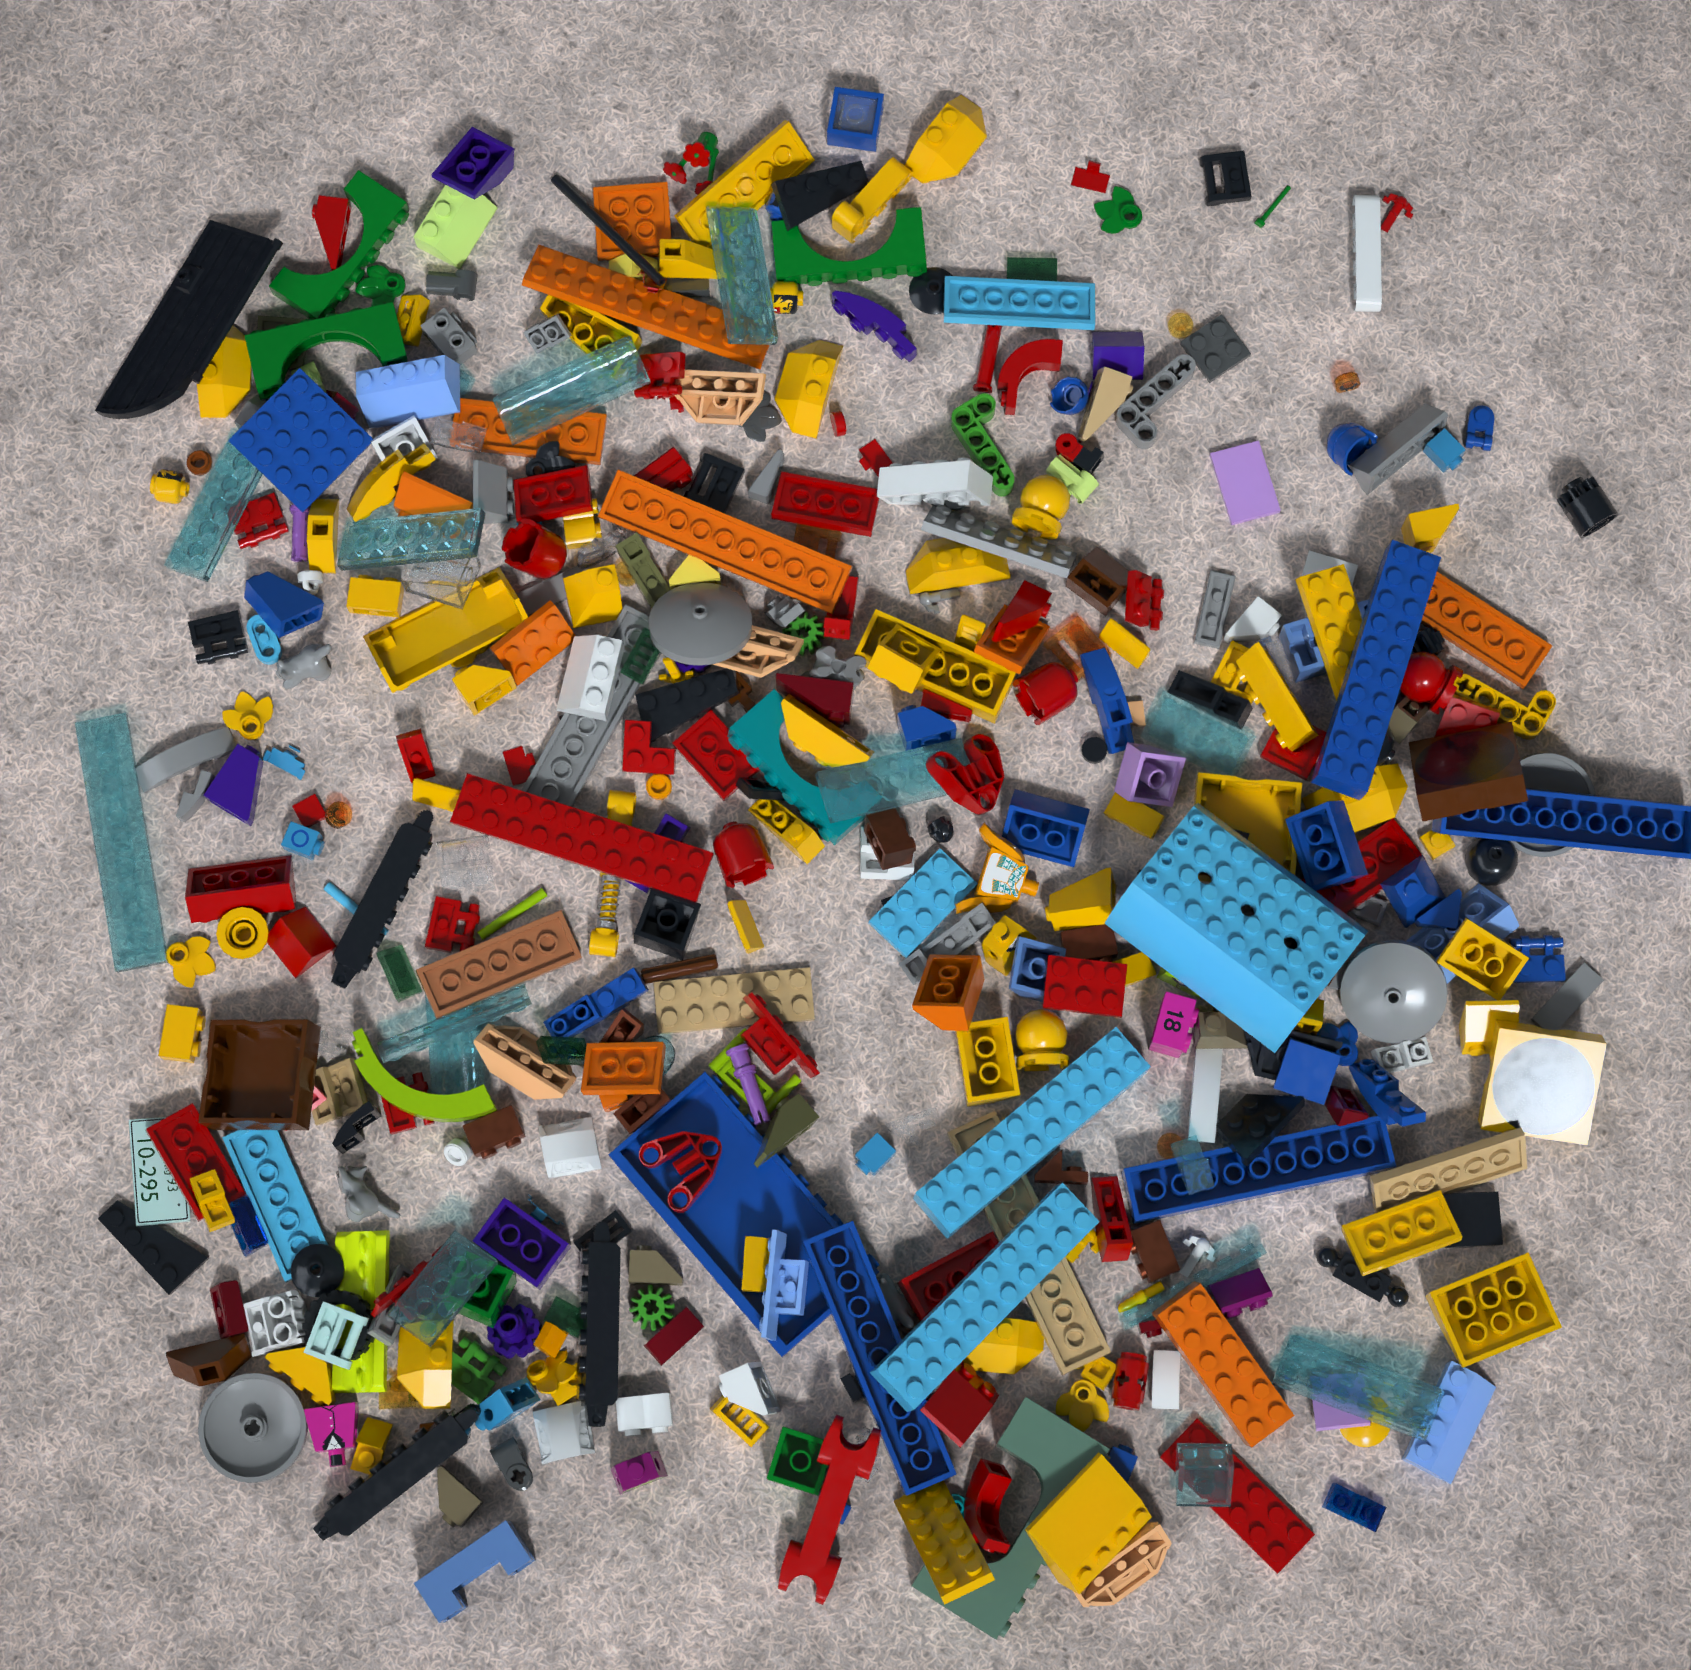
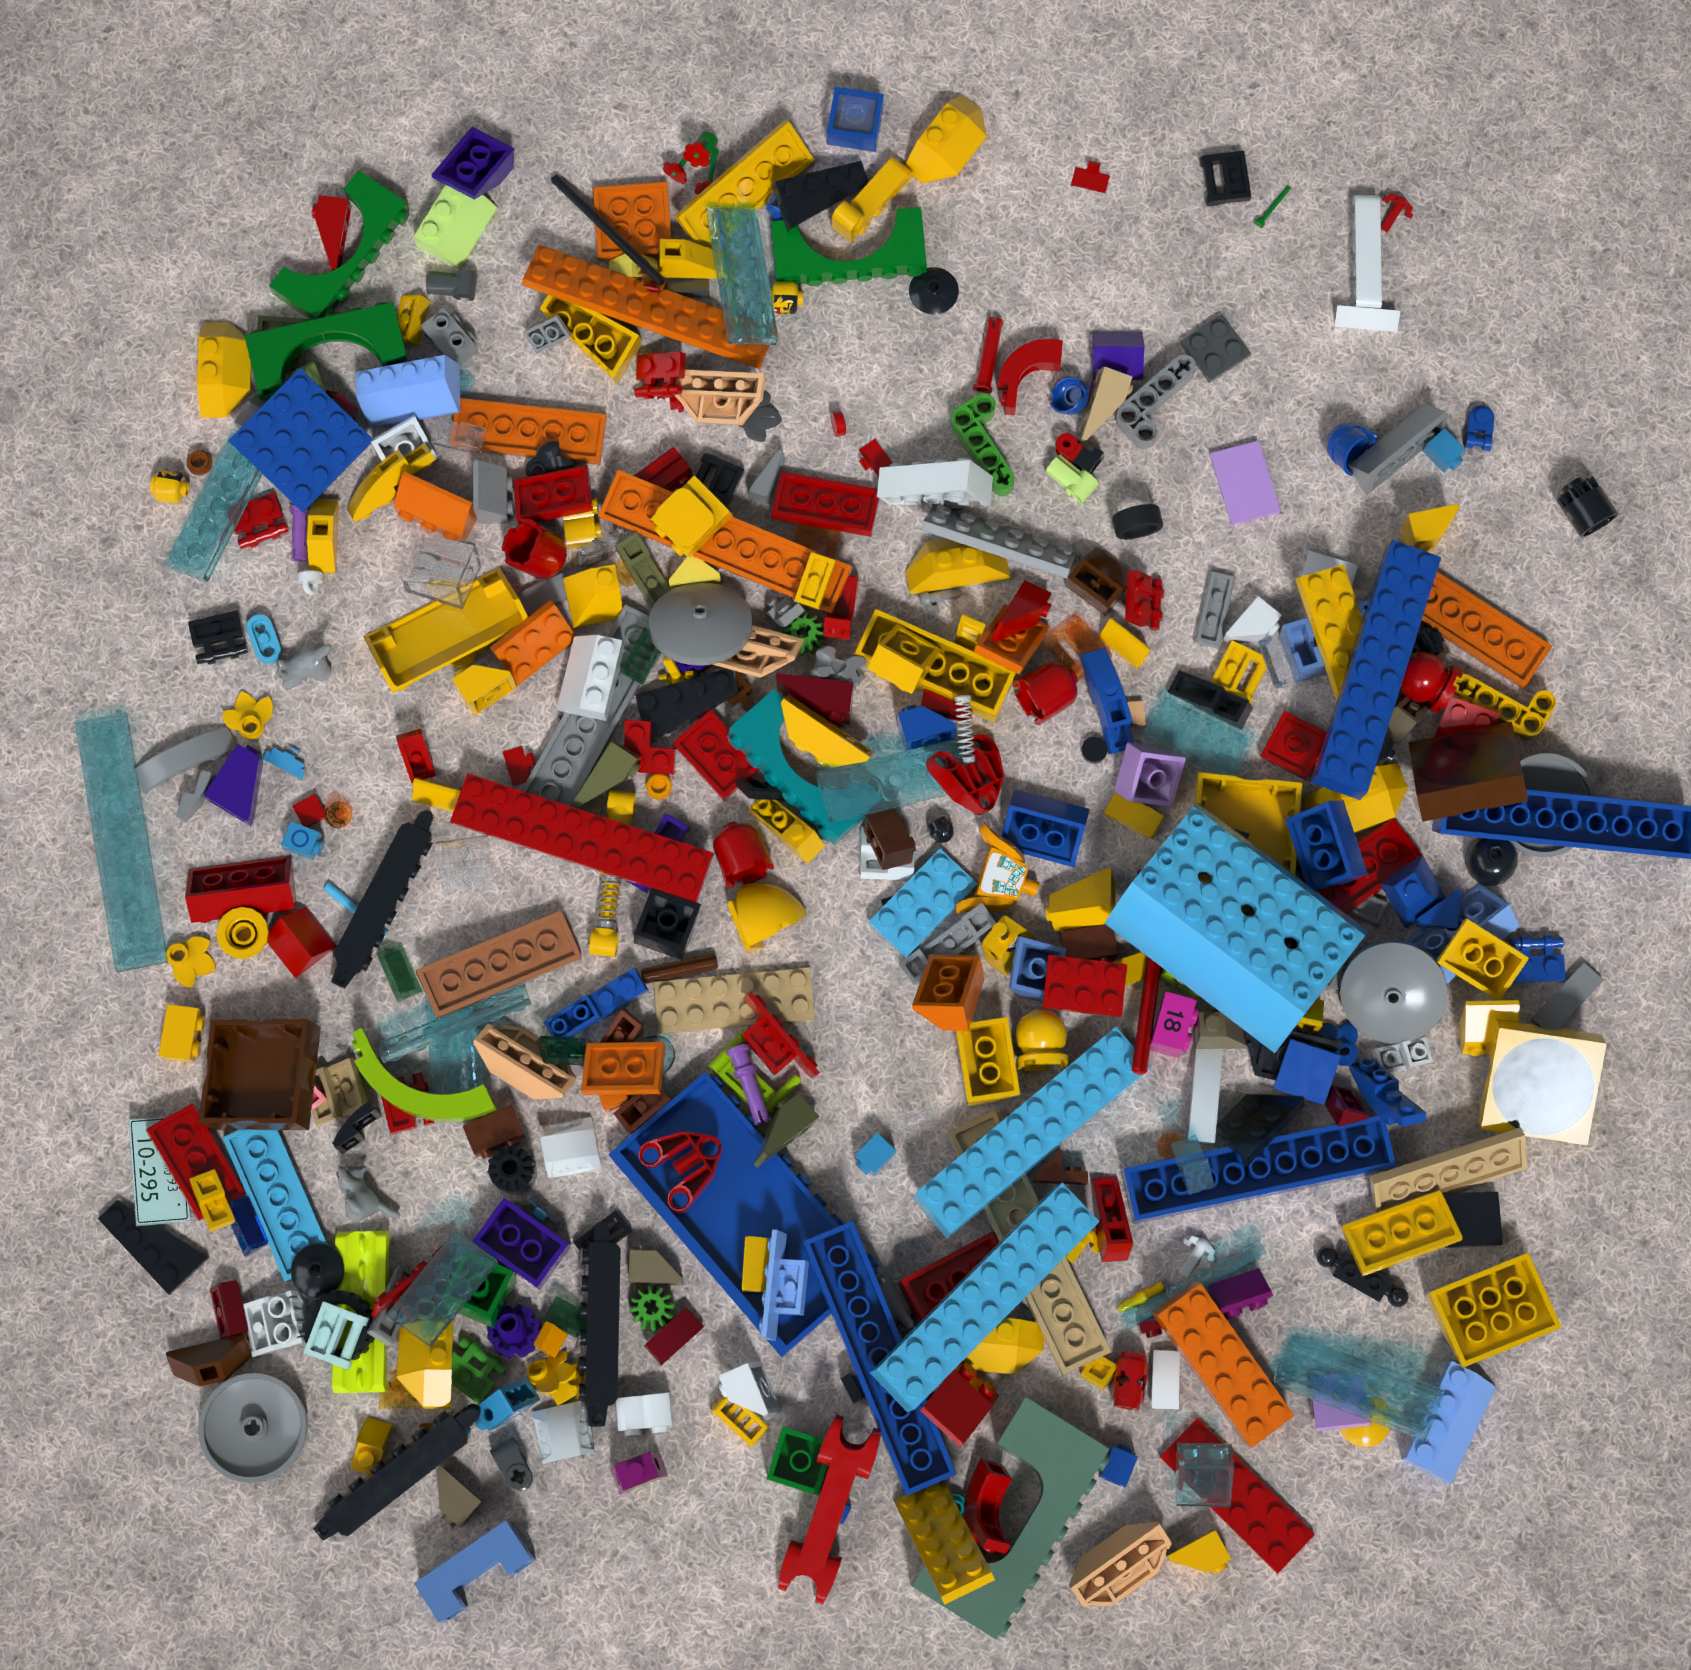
(189, 321): black door -> none
(282, 603): blue slope -> none
(305, 1373): yellow slope -> none
(333, 1430): dark pink torso -> none
(375, 596): yellow brick -> none
(377, 284): green plate -> none
(411, 539): clear light blue plate -> none
(444, 925): red plate -> none
(458, 1152): white tile -> none
(512, 913): lime bar -> none
(522, 1179): none -> black gear
(571, 390): clear light blue plate -> none
(612, 769): none -> olive slope
(690, 517): none -> yellow brick
(765, 910): none -> yellow brick
(807, 385): yellow wedge -> none
(815, 580): none -> yellow plate
(868, 315): dark purple slope -> none
(965, 698): none -> white piece
(1019, 303): medium azure plate -> none
(1032, 268): clear green plate -> none
(1043, 505): yellow tile -> none
(1082, 1410): yellow plate -> none
(1087, 1524): yellow slope -> none
(1114, 212): green plate -> none
(1137, 521): none -> black tyre
(1146, 1017): none -> red axle
(1153, 1252): copper brick -> none
(1180, 325): clear yellow tile -> none
(1203, 1554): none -> yellow slope
(1276, 698): yellow slope -> none
(1347, 382): clear orange tile -> none
(1354, 1507): clear blue slope -> none
(1367, 318): none -> white sticker
(1436, 843): yellow plate -> none

